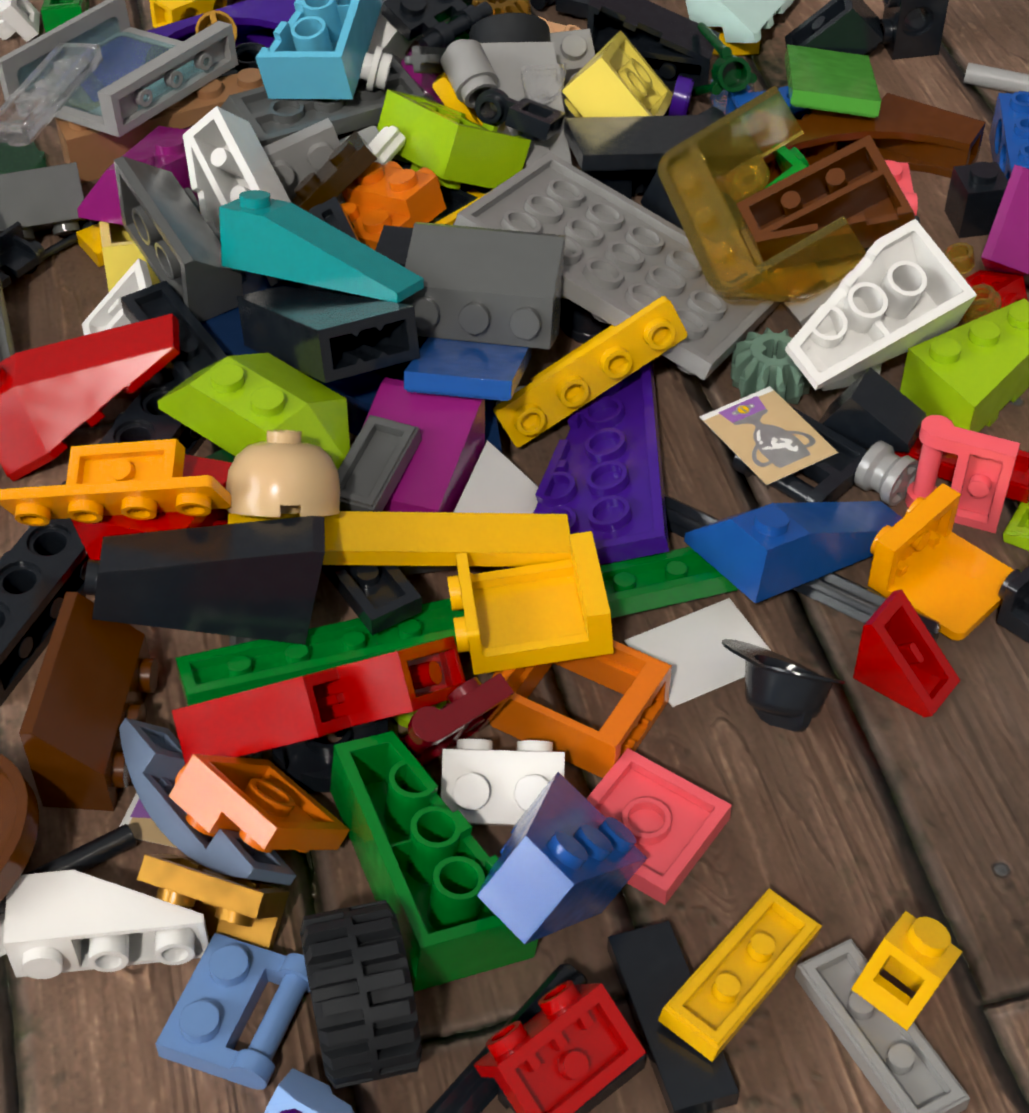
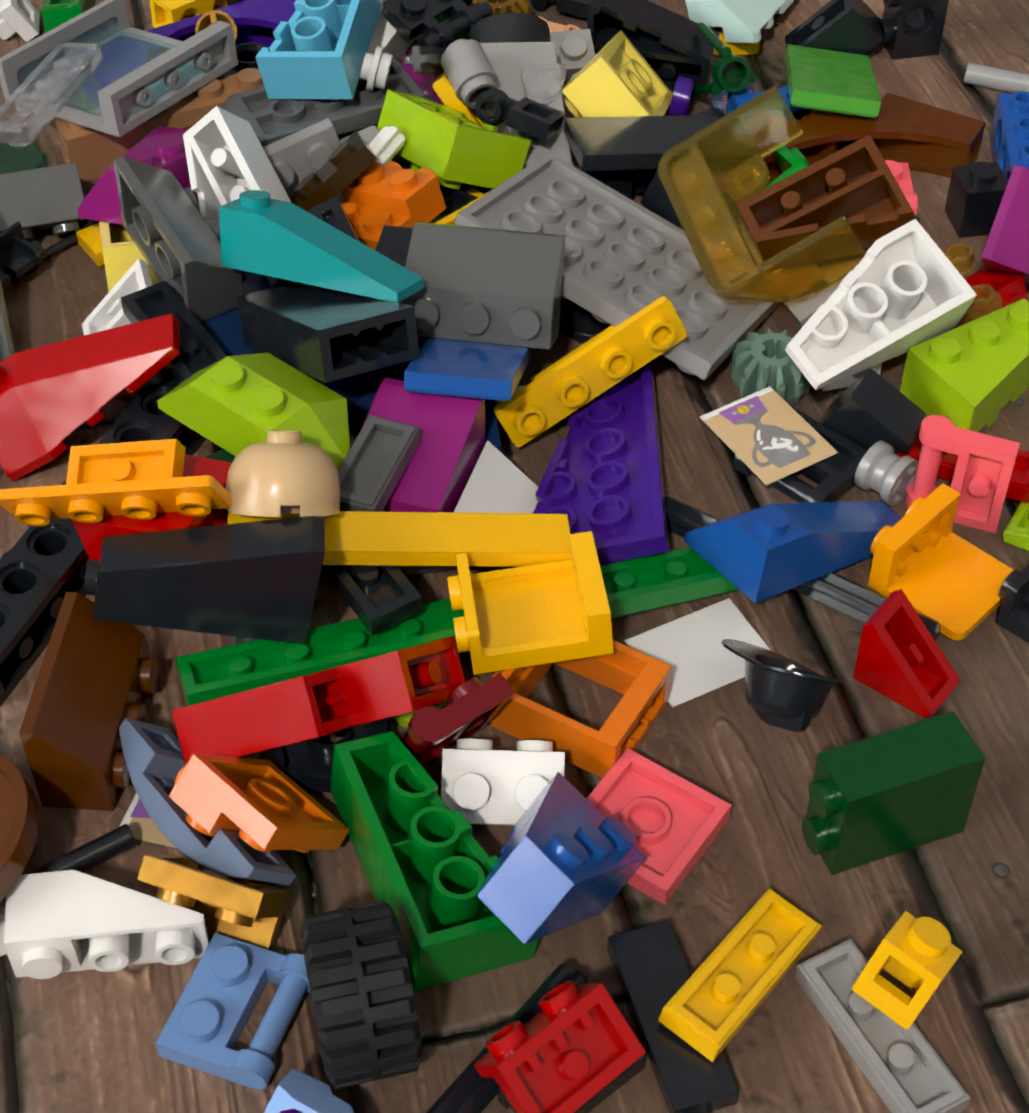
(892, 792): none -> dark green brick

